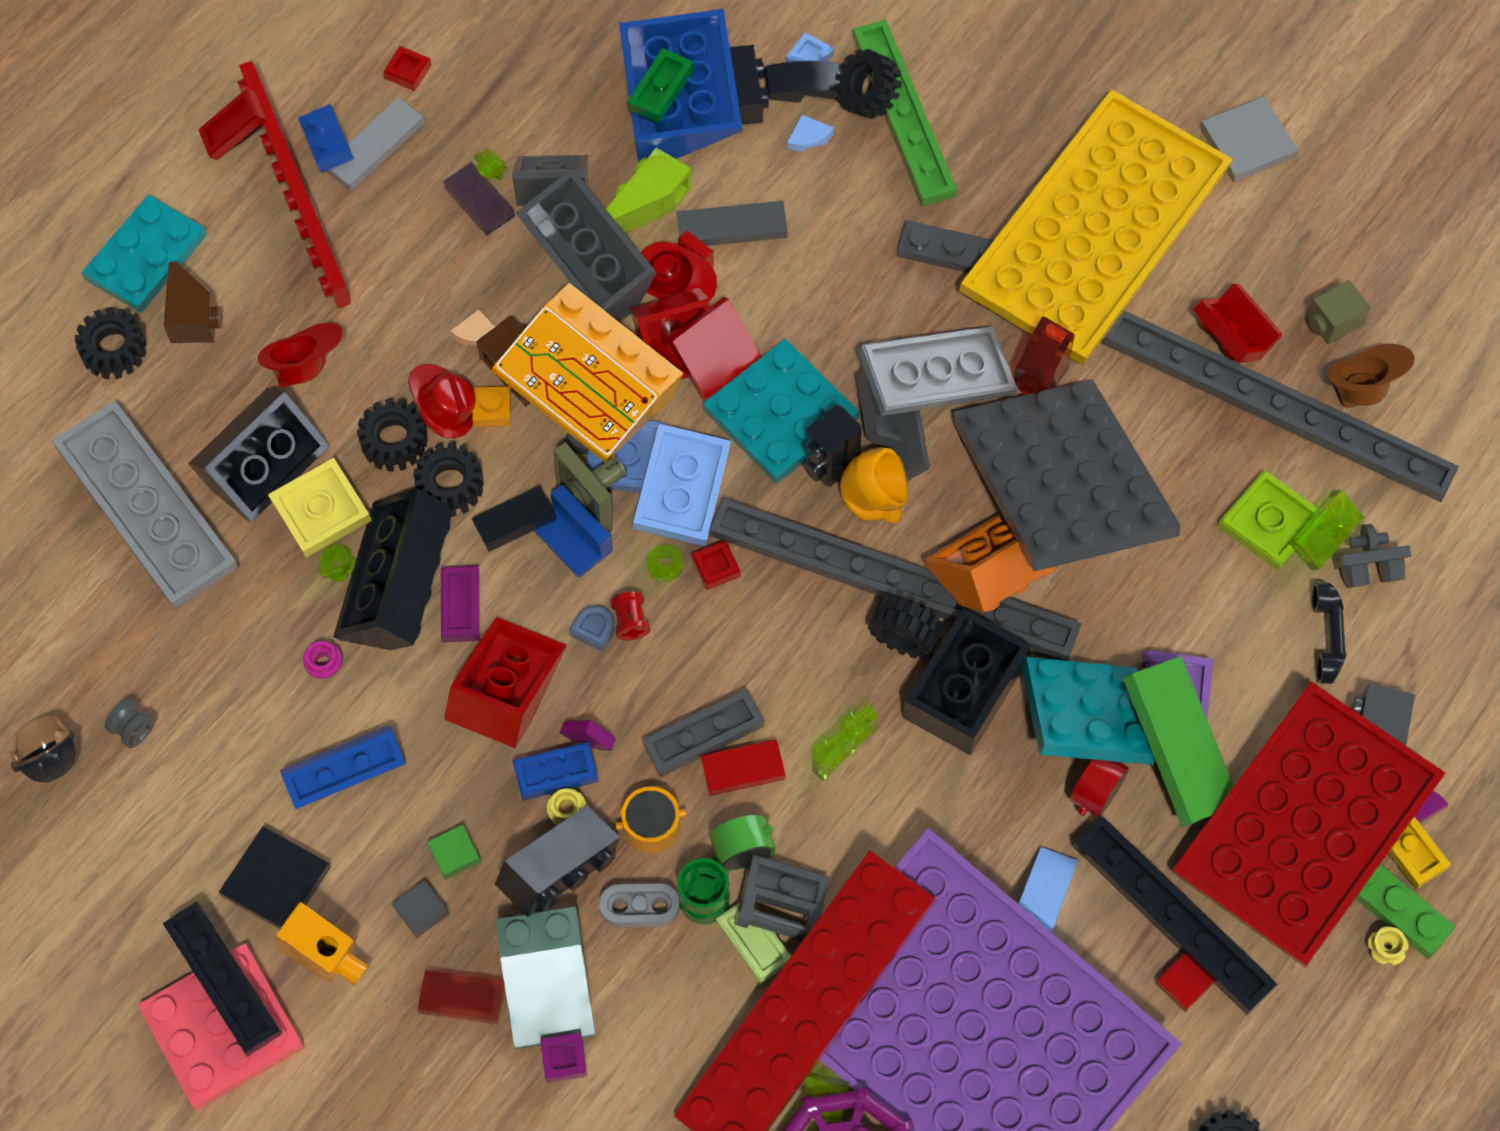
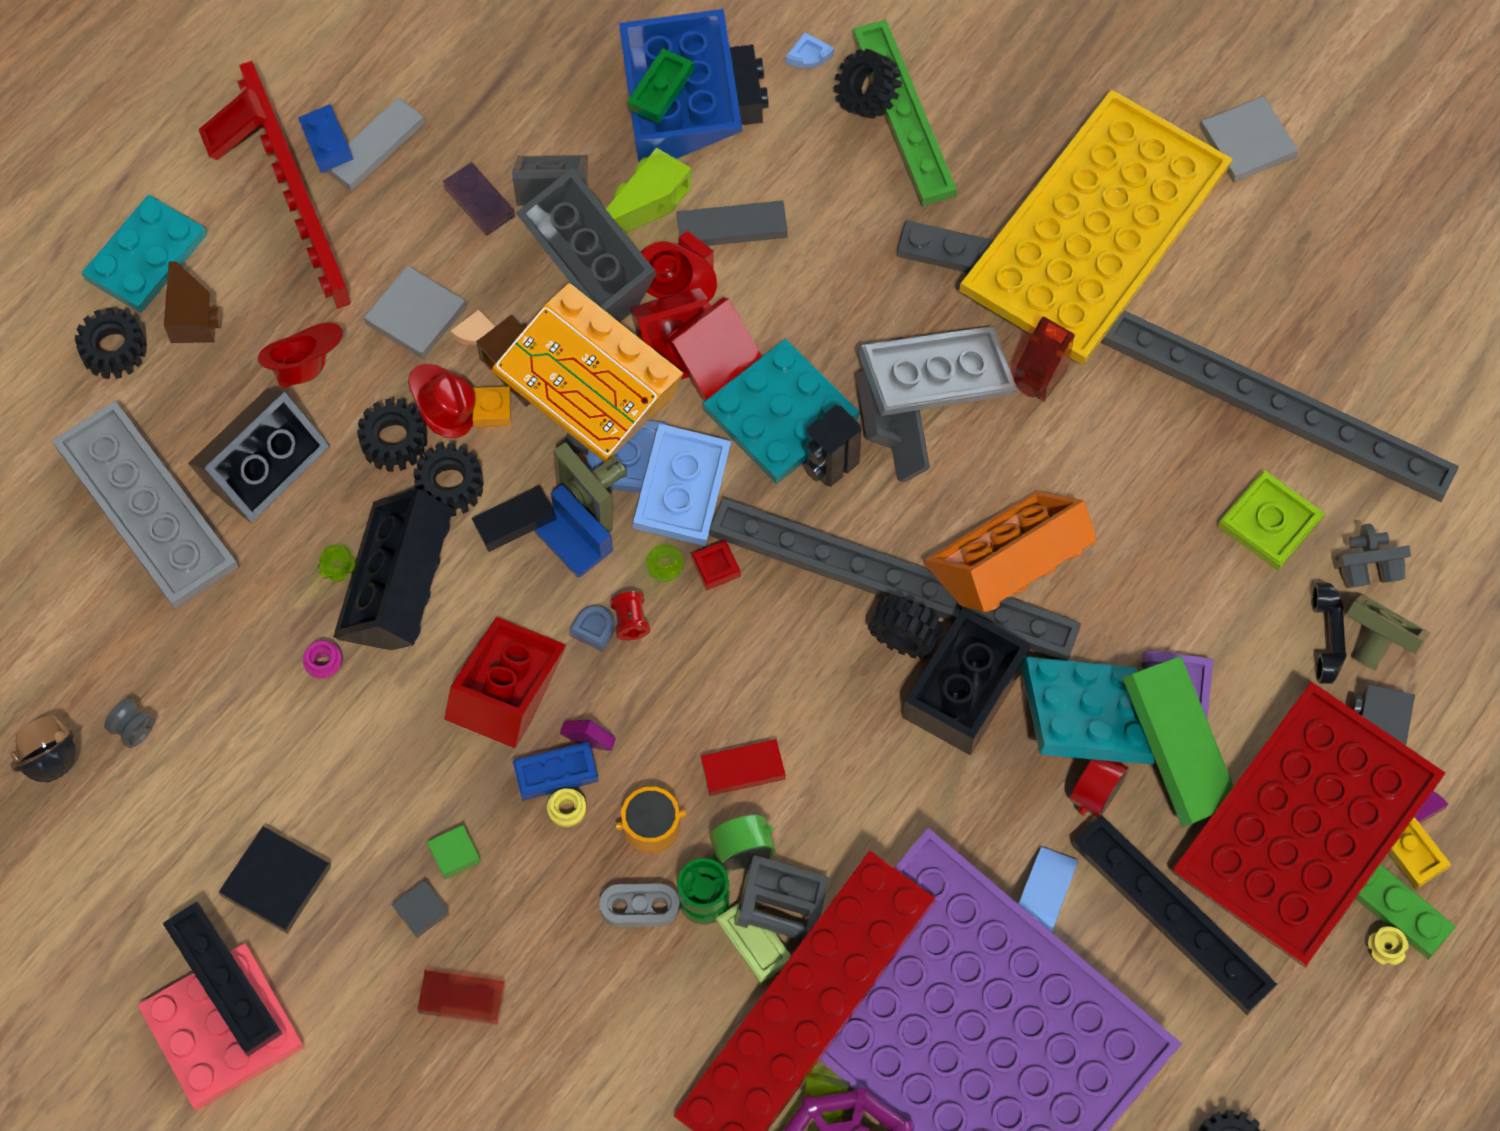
(307, 935): light orange torso -> none
(319, 507): light yellow plate -> none
(342, 767): blue plate -> none
(407, 68): red tile -> none
(415, 312): none -> light grey tile
(460, 604): magenta tile -> none
(490, 165): clear neon green plate -> none
(544, 976): slope -> none
(557, 861): brick -> none
(563, 1058): magenta plate -> none
(703, 733): dark grey plate -> none
(799, 78): black slope -> none
(809, 134): light blue tile -> none
(854, 731): clear neon green plate -> none
(875, 486): light orange piece -> none
(1065, 475): dark grey plate -> none
(1184, 982): red tile -> none
(1238, 325): red bracket -> none
(1326, 529): clear neon green plate -> none
(1338, 312): olive brick -> none
(1367, 375): dark orange piece -> none
(1385, 628): none -> olive tile

